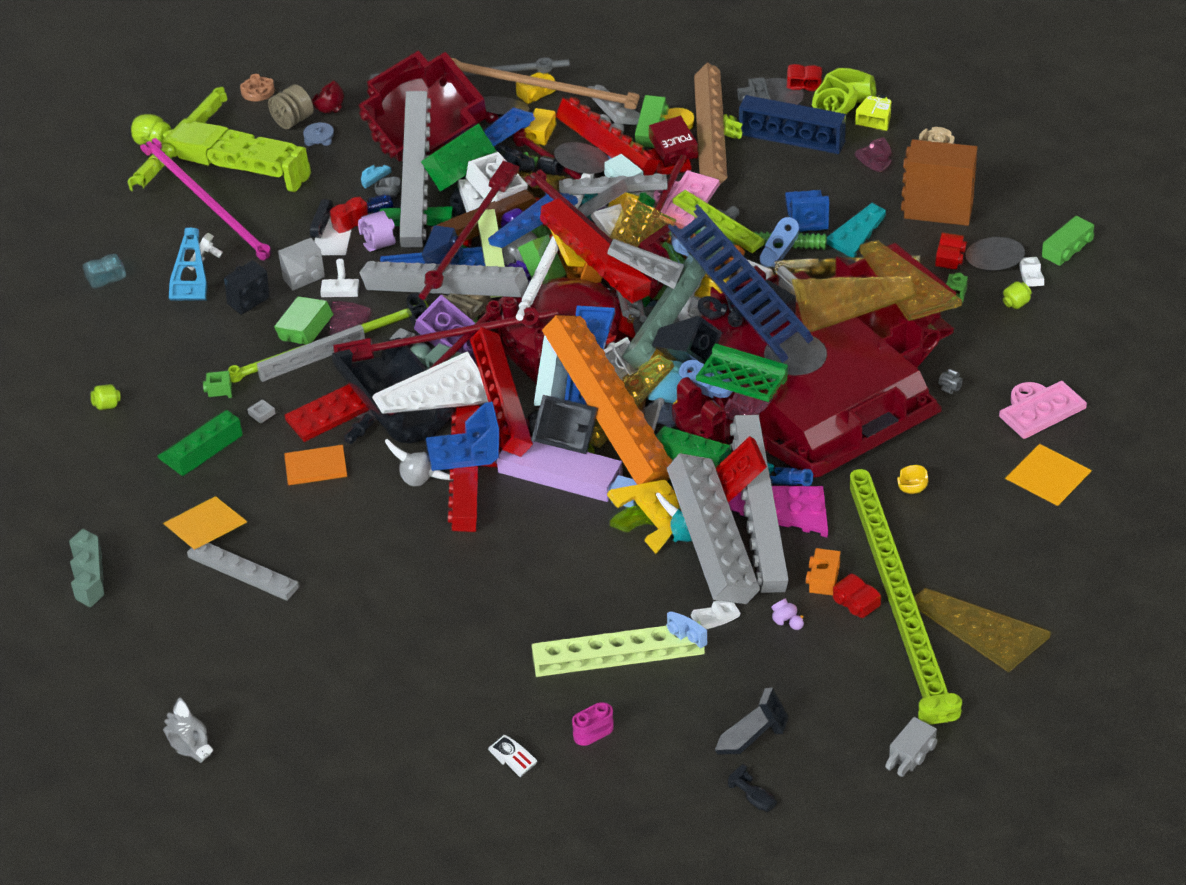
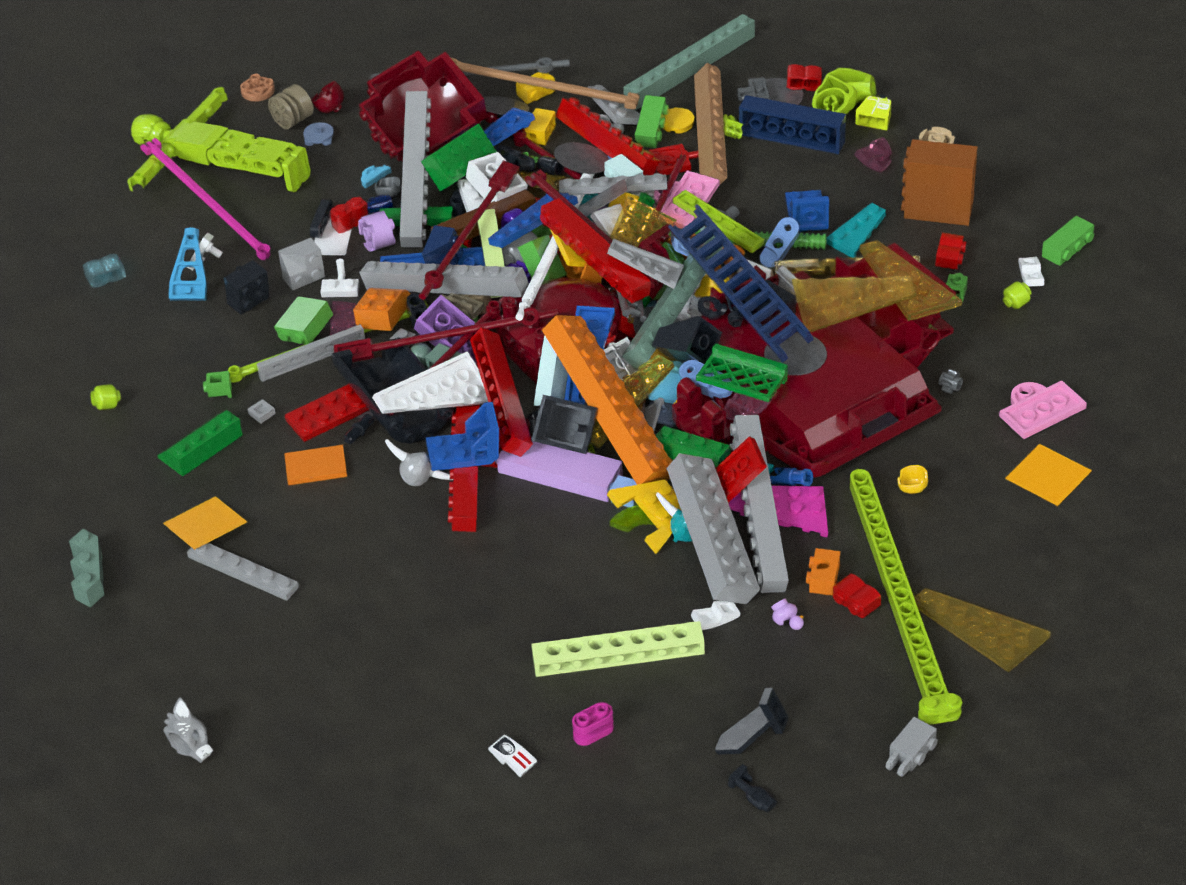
(381, 308): none -> orange brick
(672, 139): dark red brick -> none
(686, 627): light blue slope -> none
(692, 59): none -> sand green brick
(995, 253): flat silver sticker -> none

